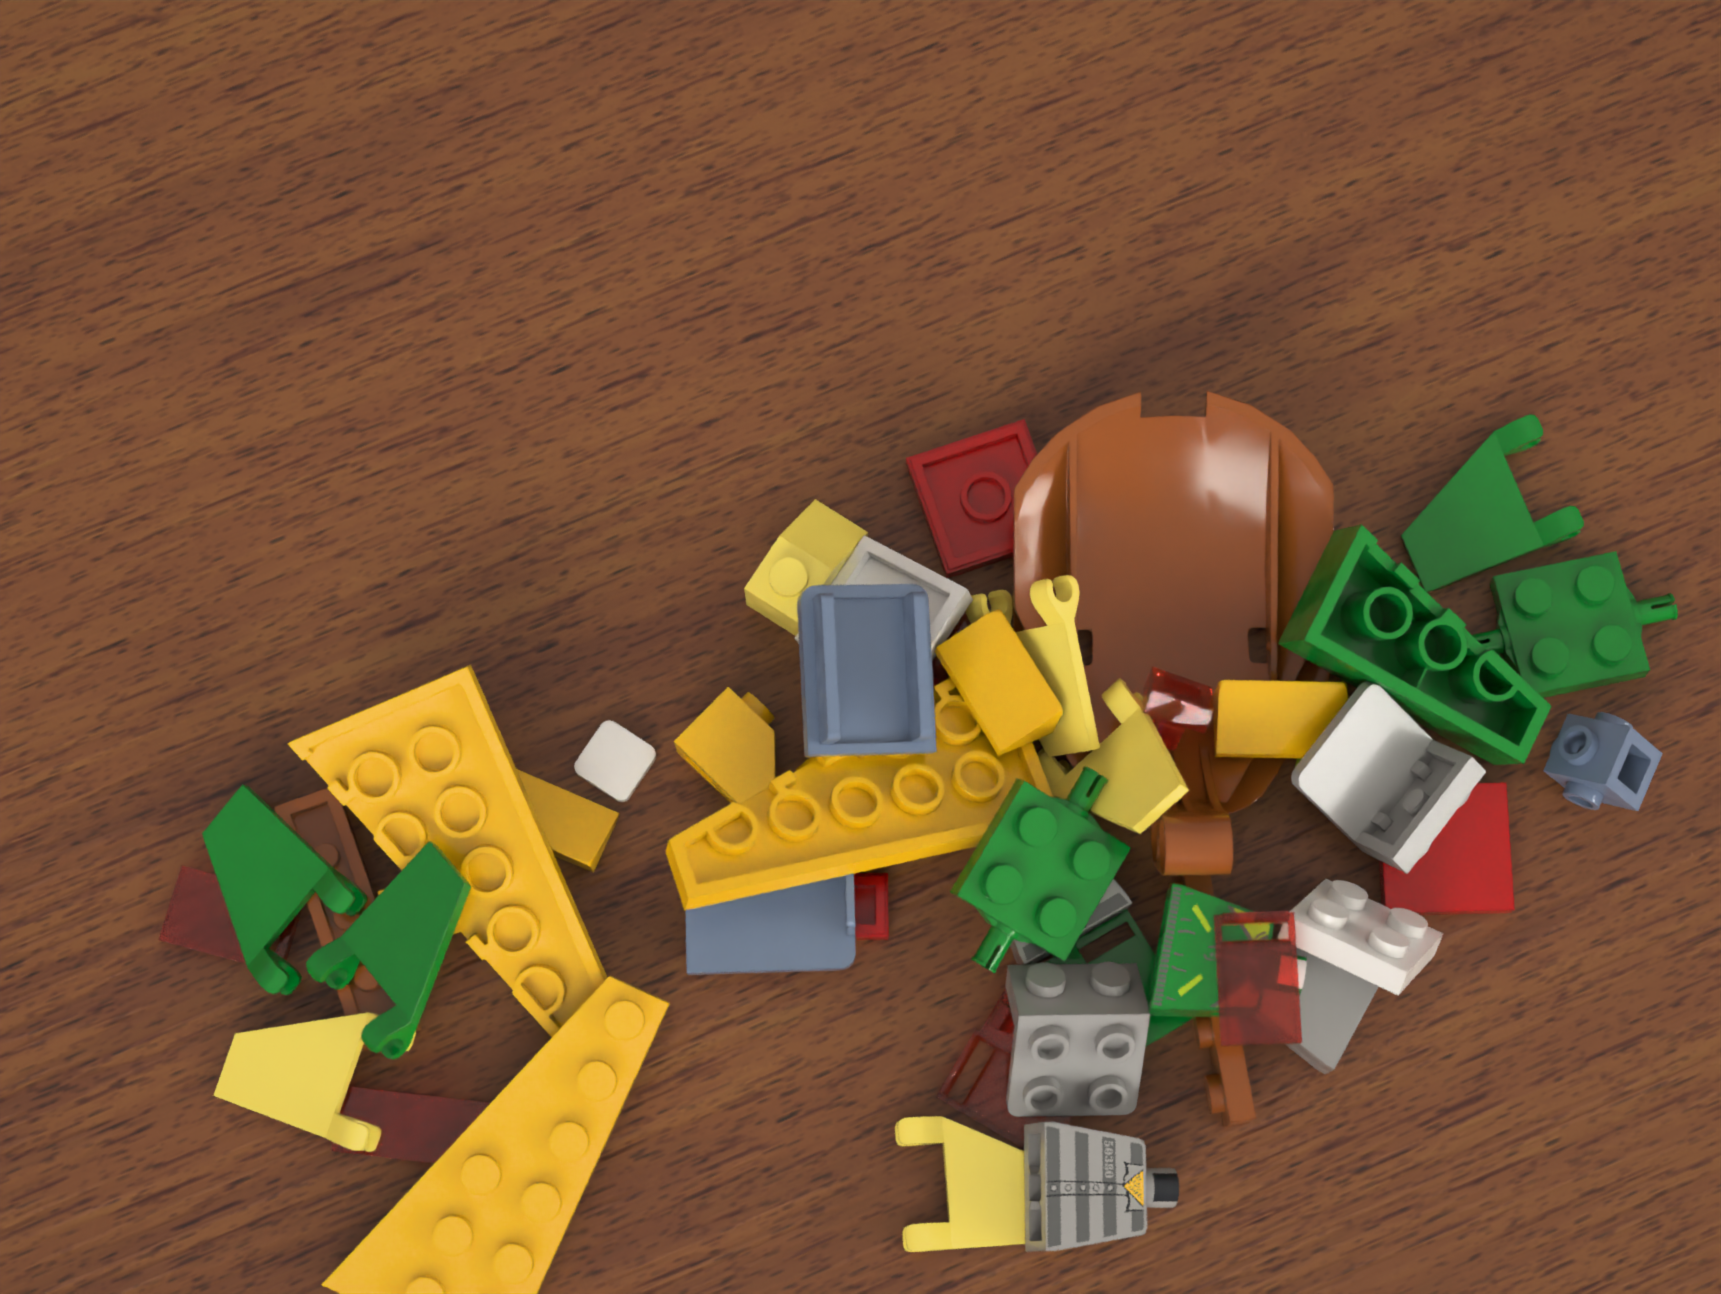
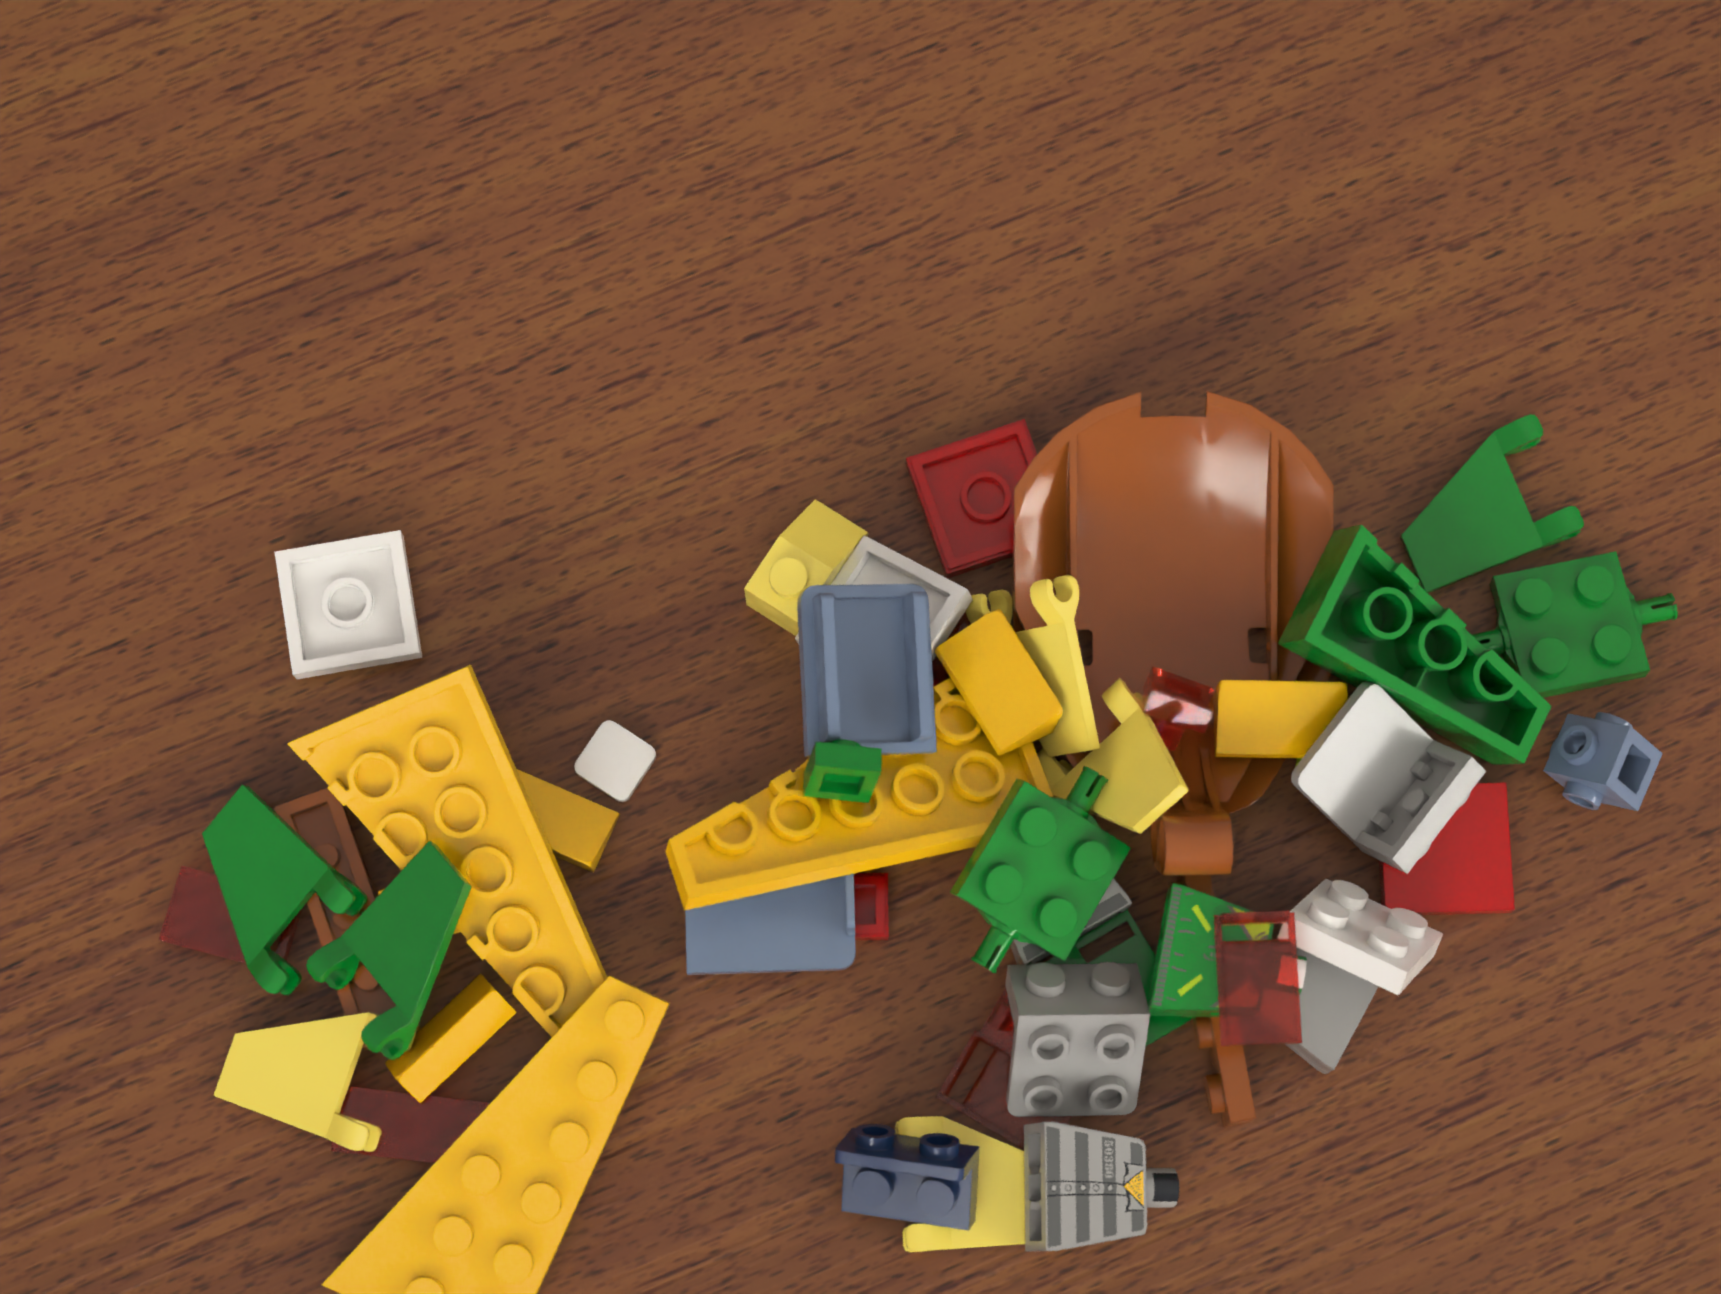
(348, 604): none -> white plate
(451, 1038): none -> yellow slope
(732, 746): yellow slope -> none
(842, 771): none -> green plate
(909, 1176): none -> dark blue bracket

